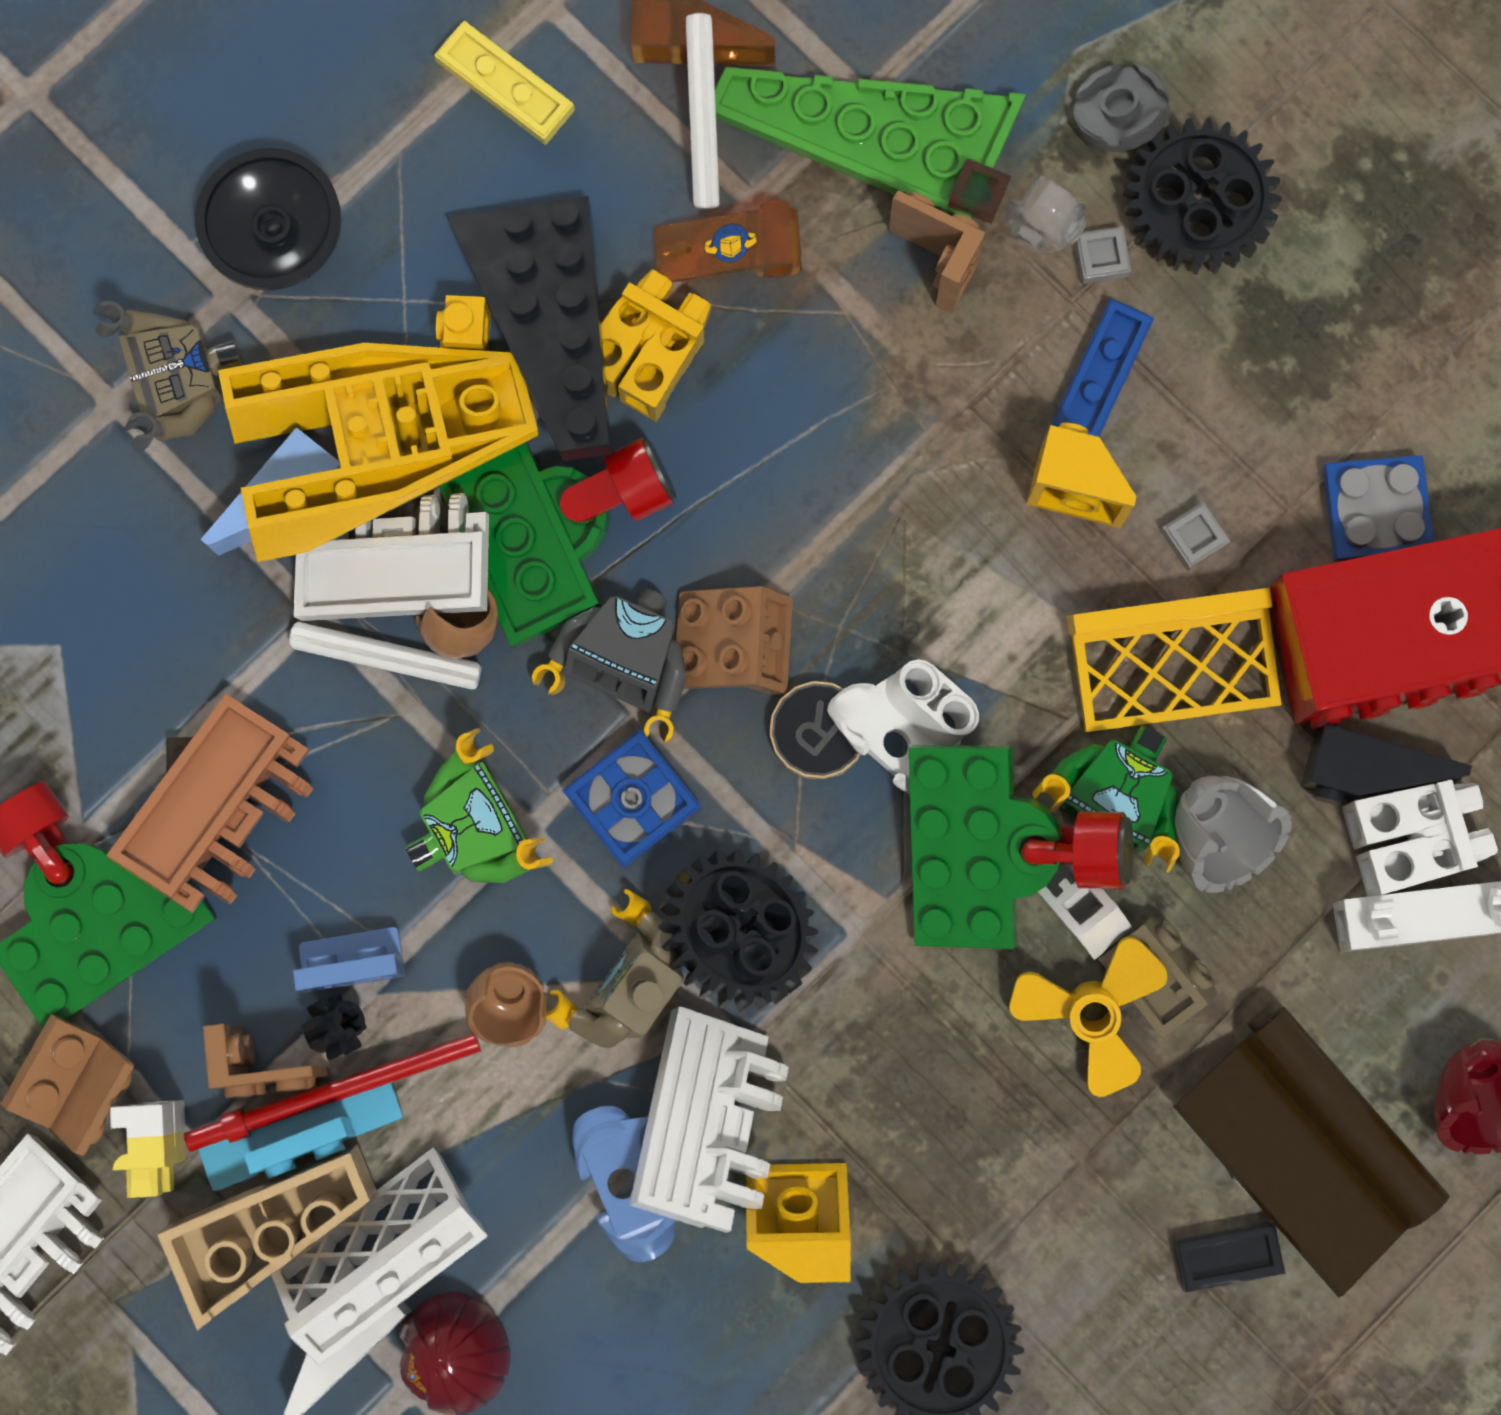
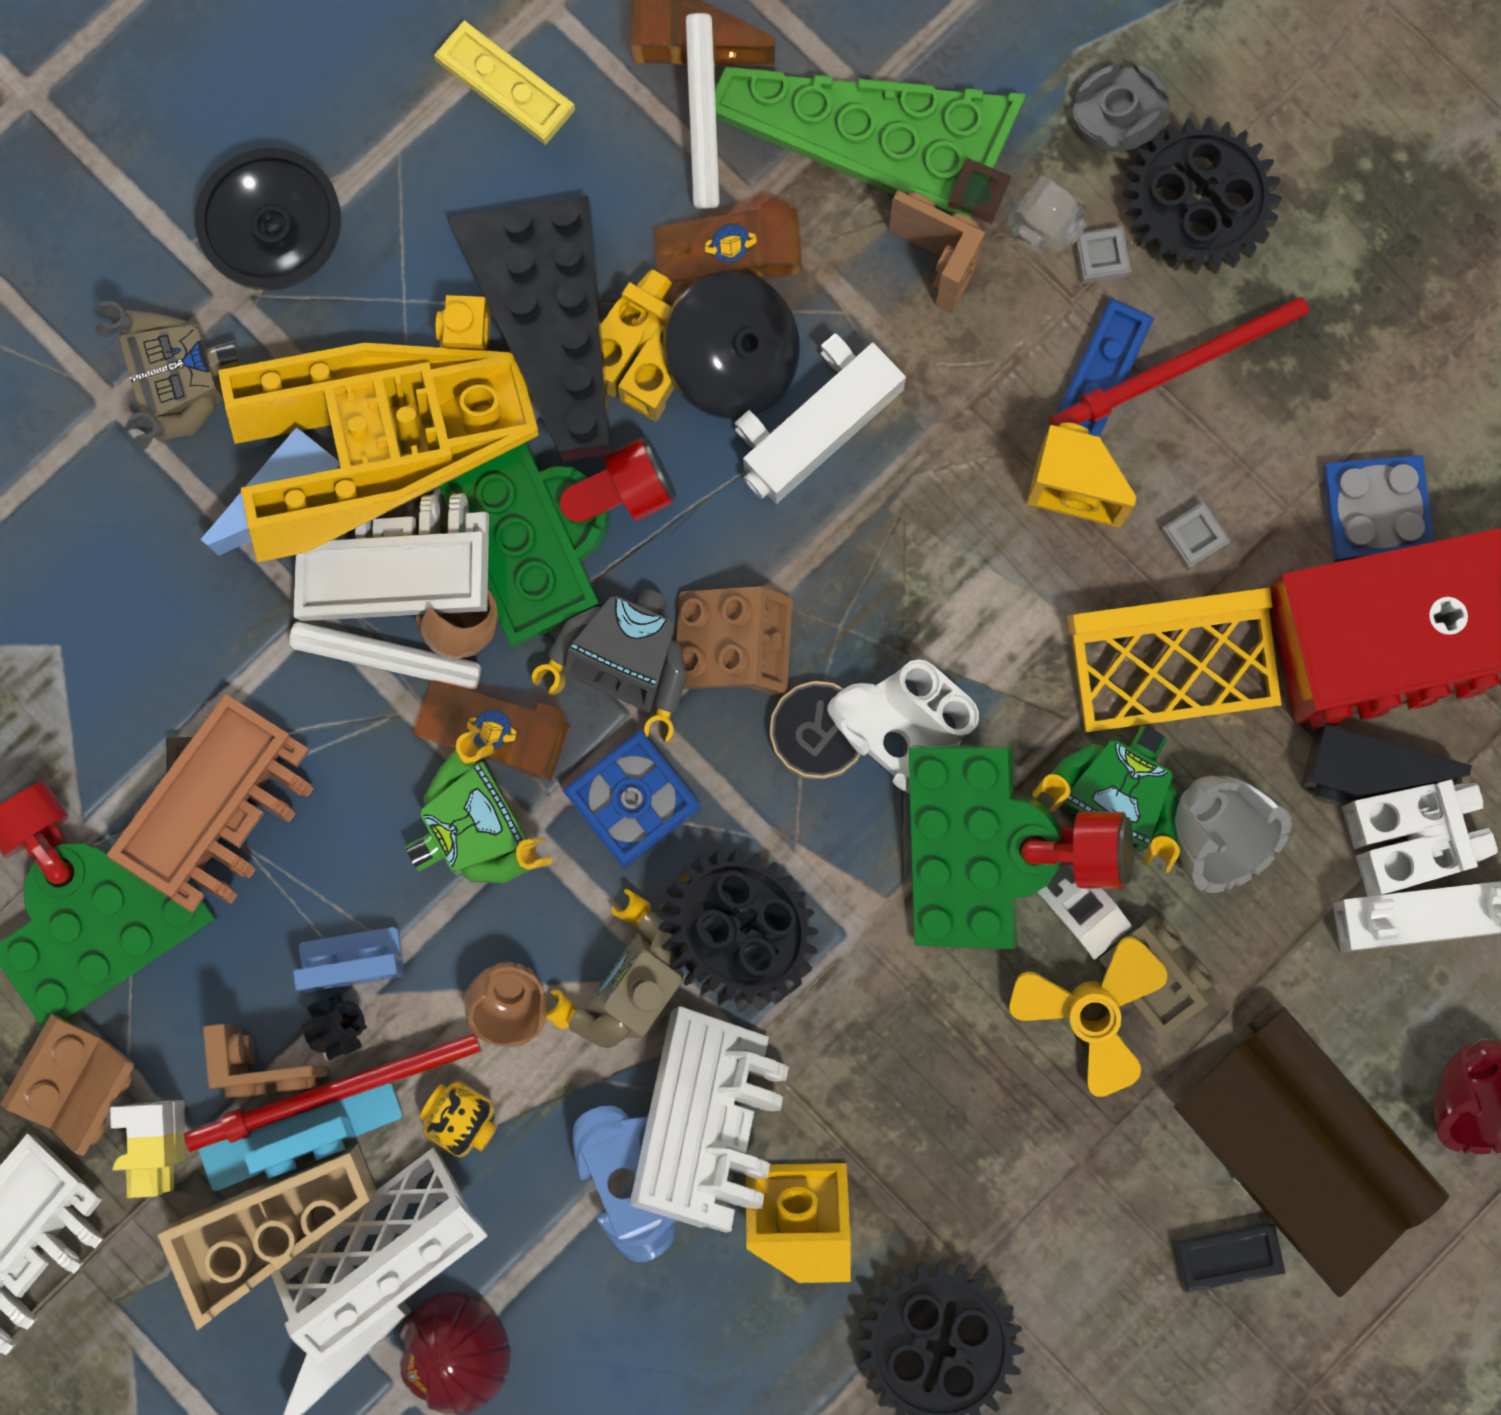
(458, 1119): none -> yellow head
(520, 736): none -> clear orange door
(706, 351): none -> black dish
(822, 422): none -> white brick
(1099, 403): none -> red bar

